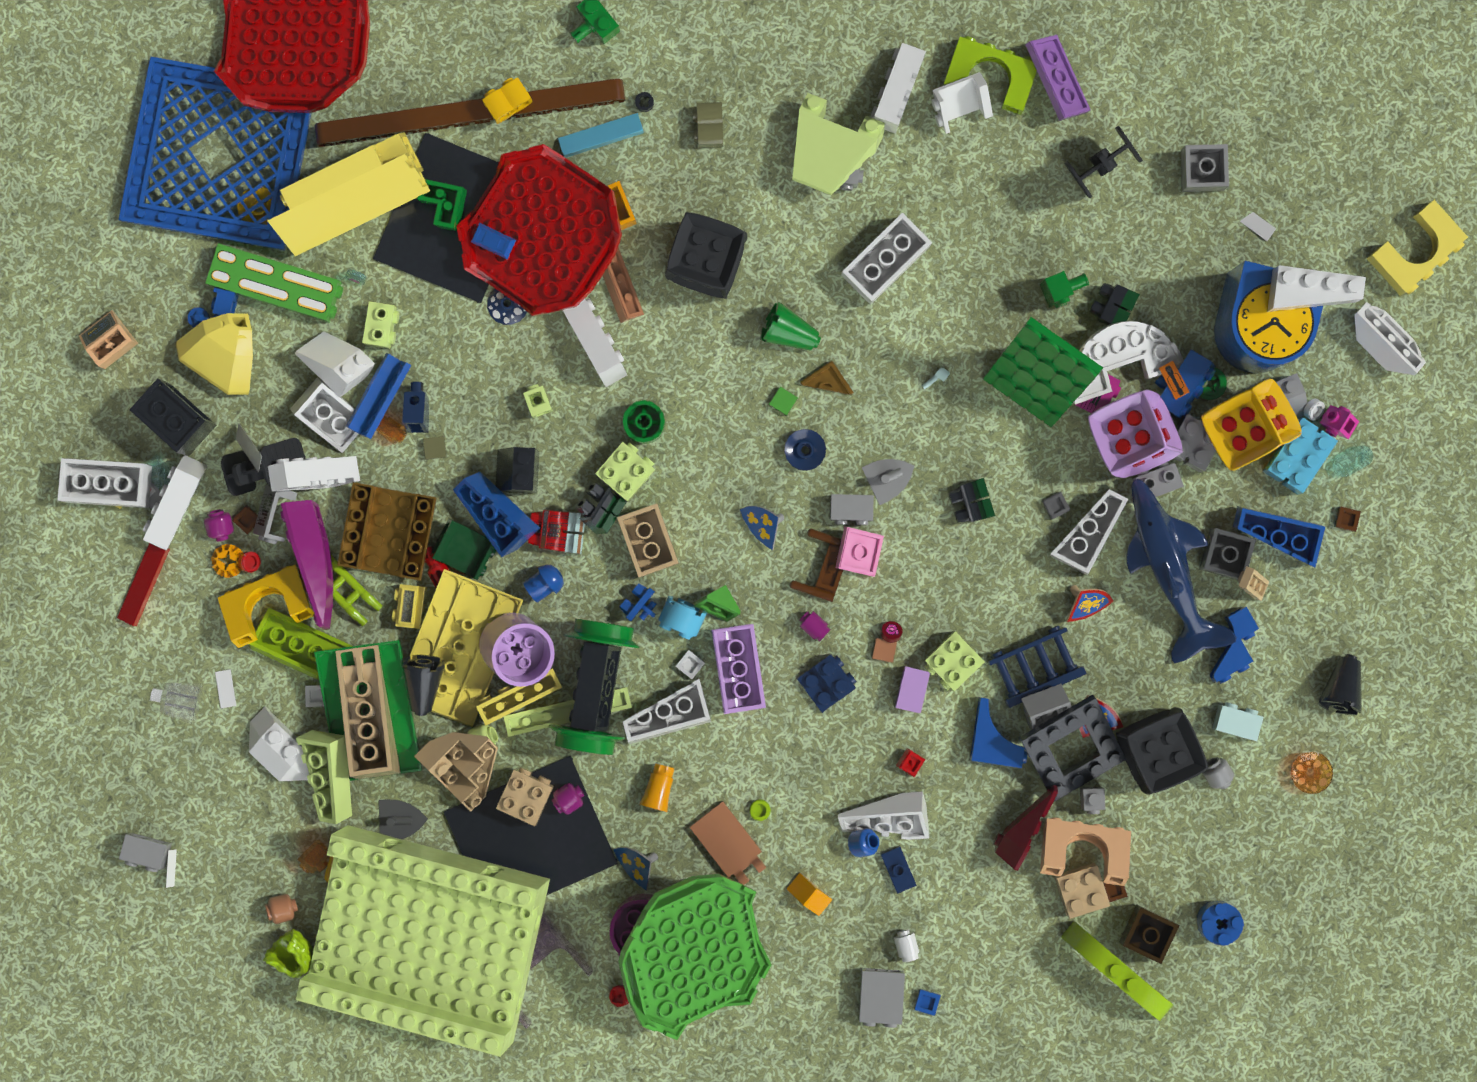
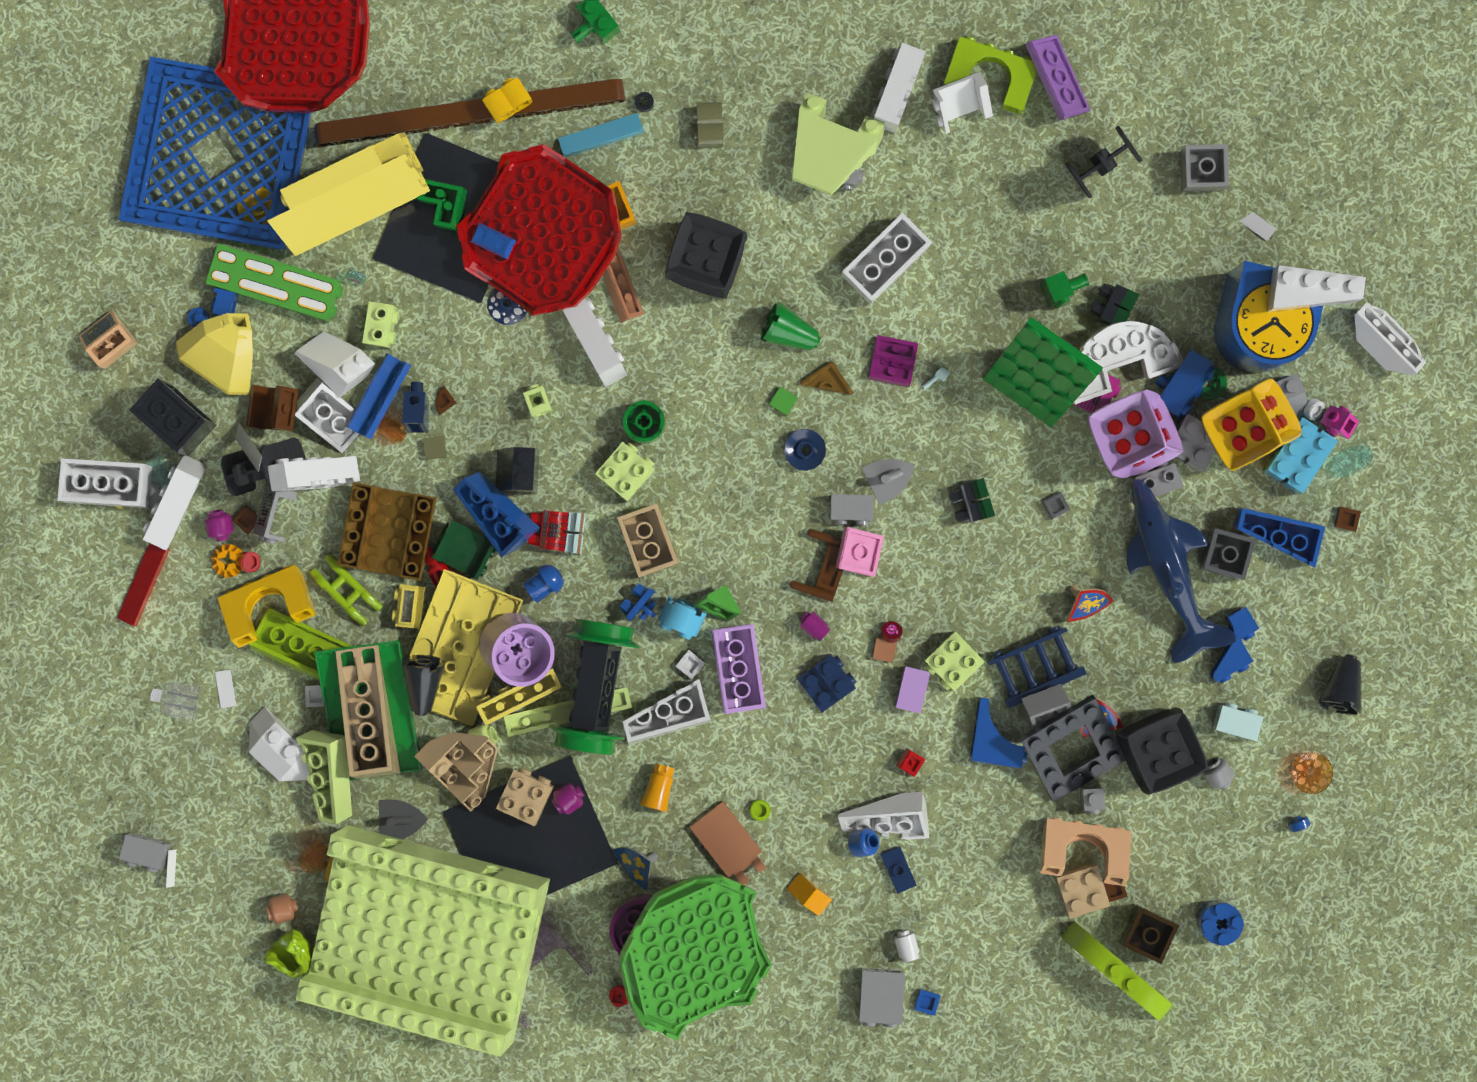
(272, 408): none -> reddish brown panel
(313, 555): magenta wedge -> none
(444, 401): none -> reddish brown tile
(601, 510): black hips -> none
(762, 523): blue shield -> none
(893, 361): none -> magenta slope
(1015, 840): dark red wedge -> none
(1087, 539): white wedge -> none
(1174, 380): orange sticker -> none
(1253, 583): tan plate -> none
(1299, 823): none -> blue tile
(1445, 238): light yellow arch -> none

